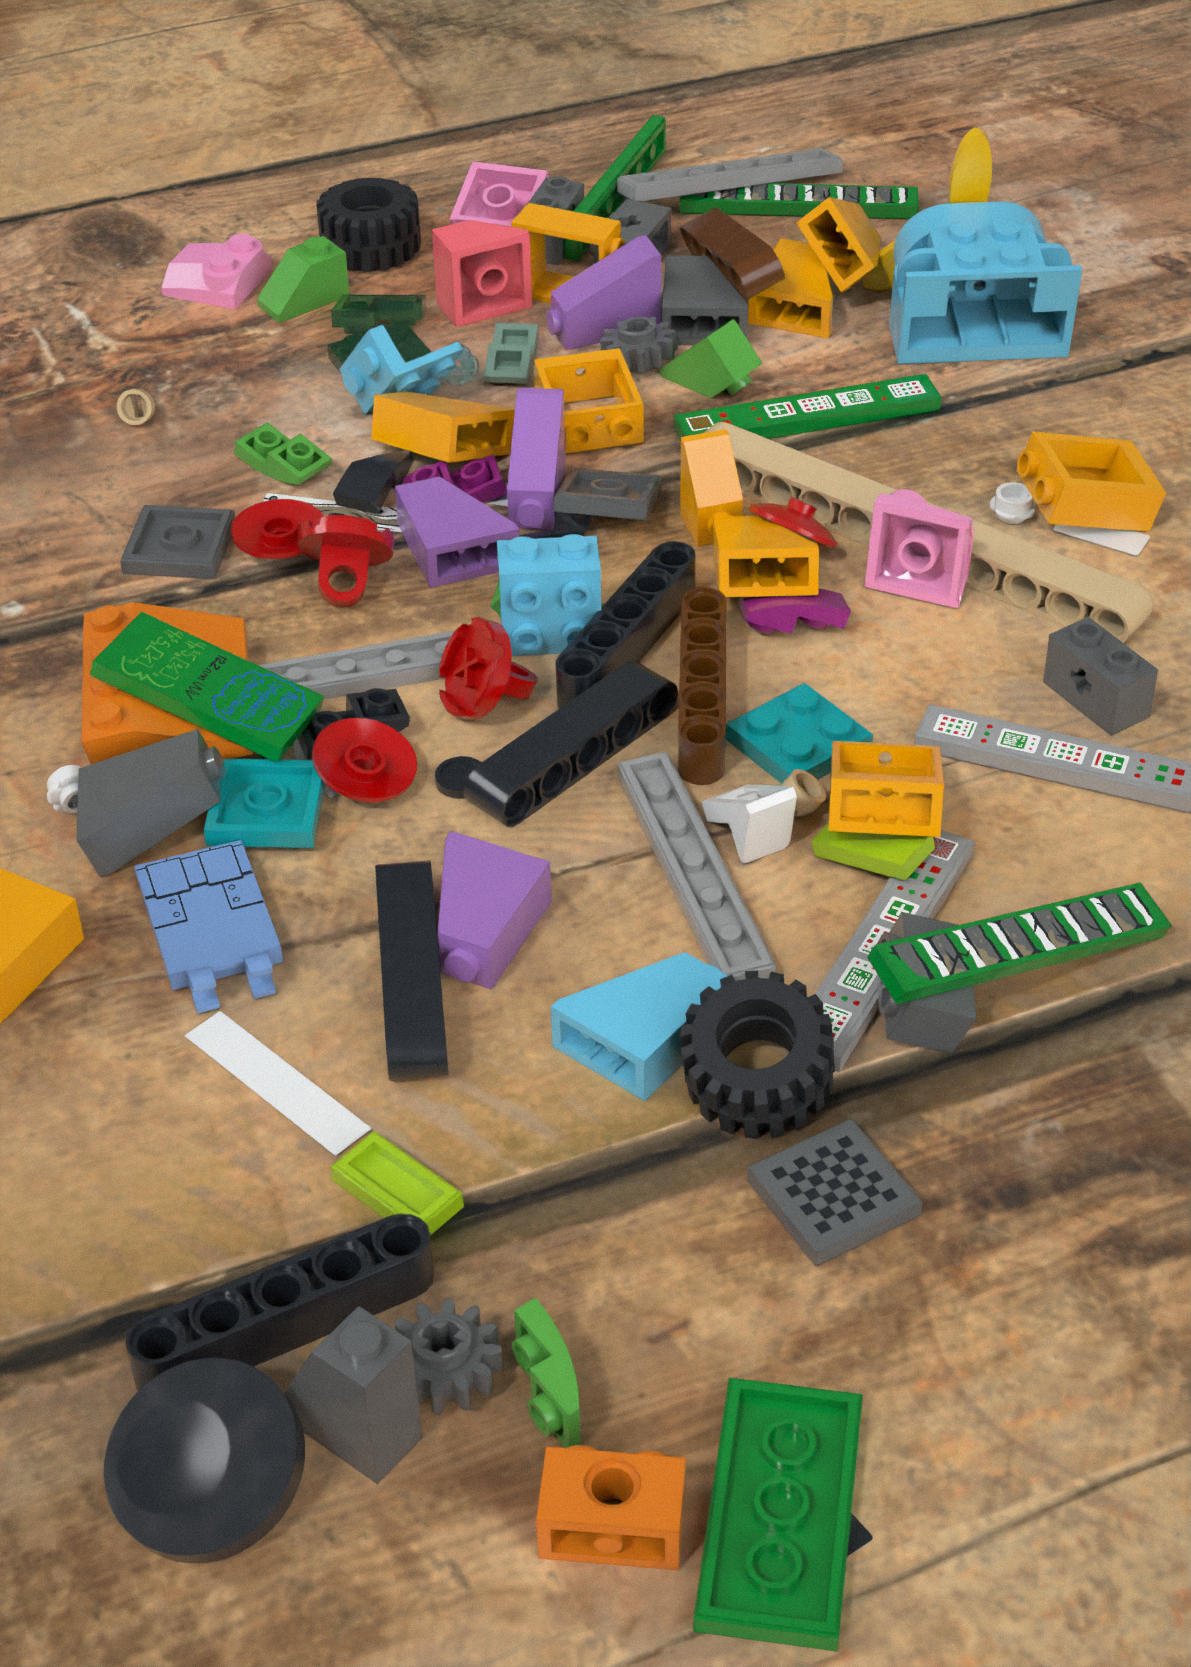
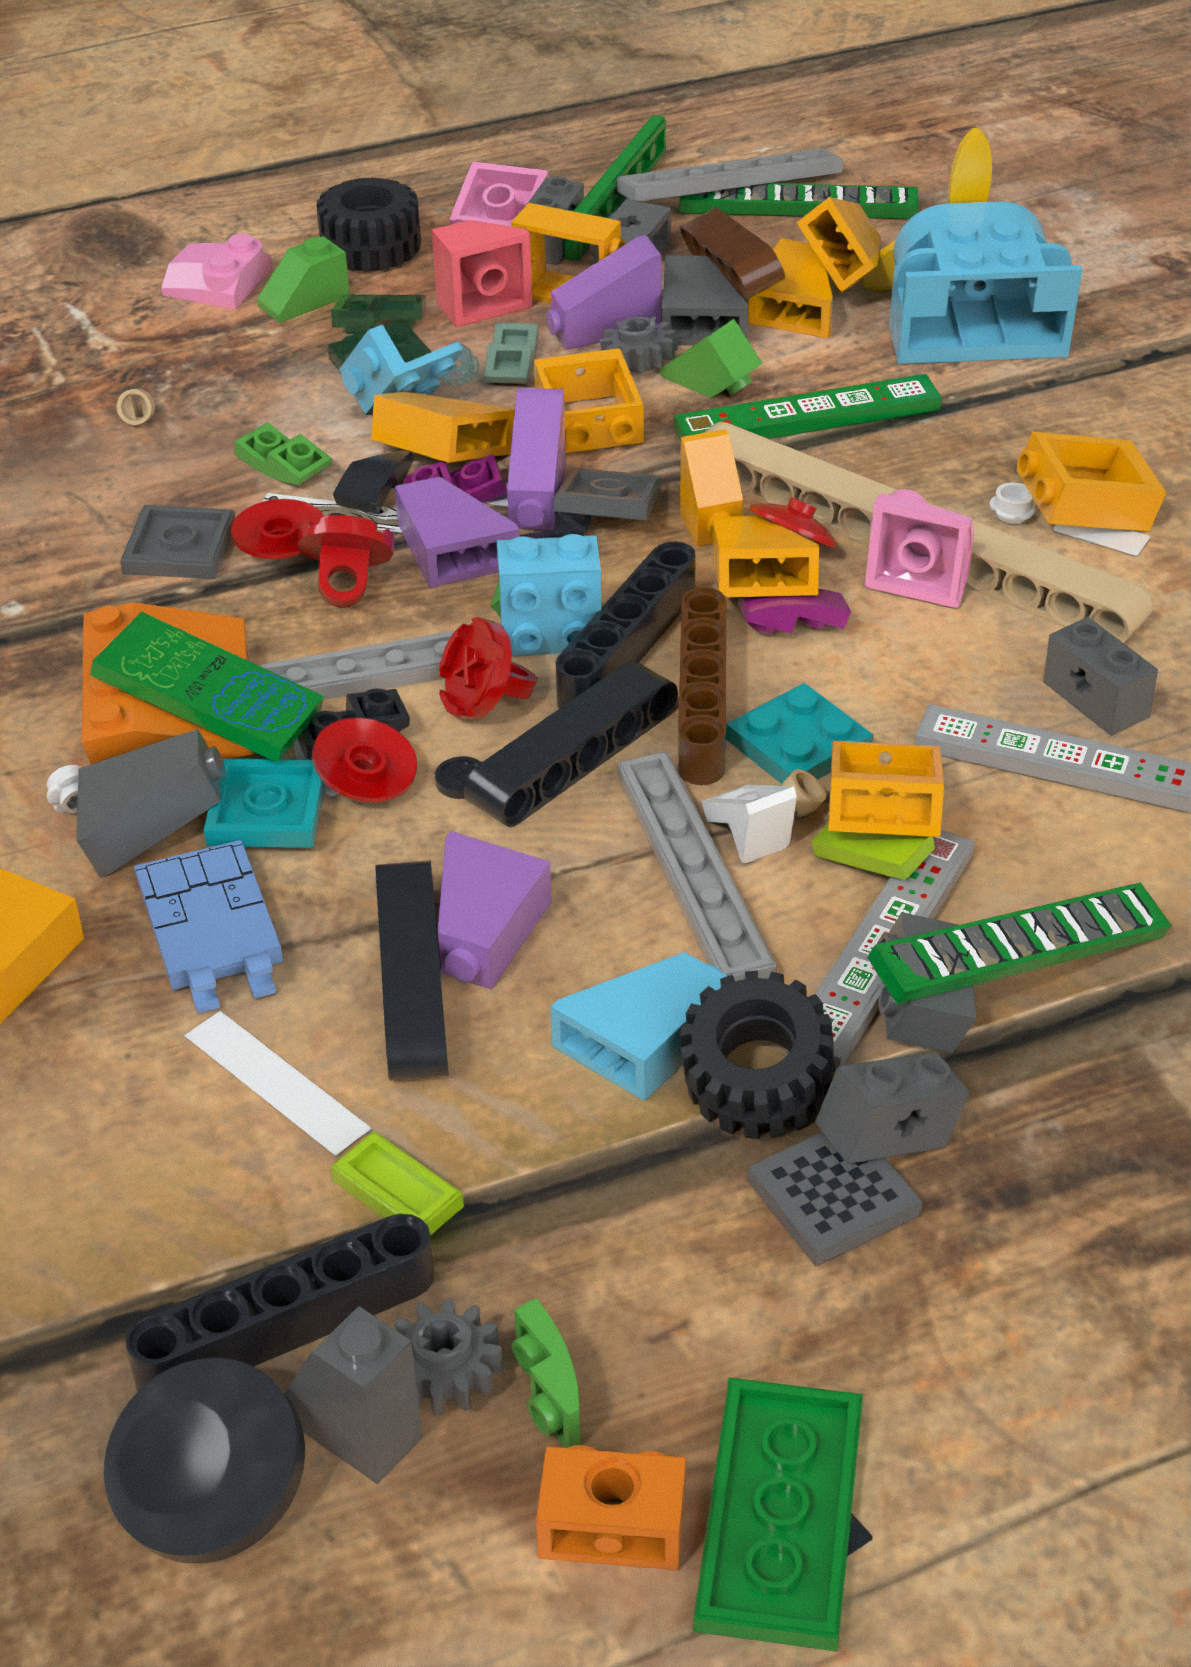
(891, 1107): none -> dark grey brick

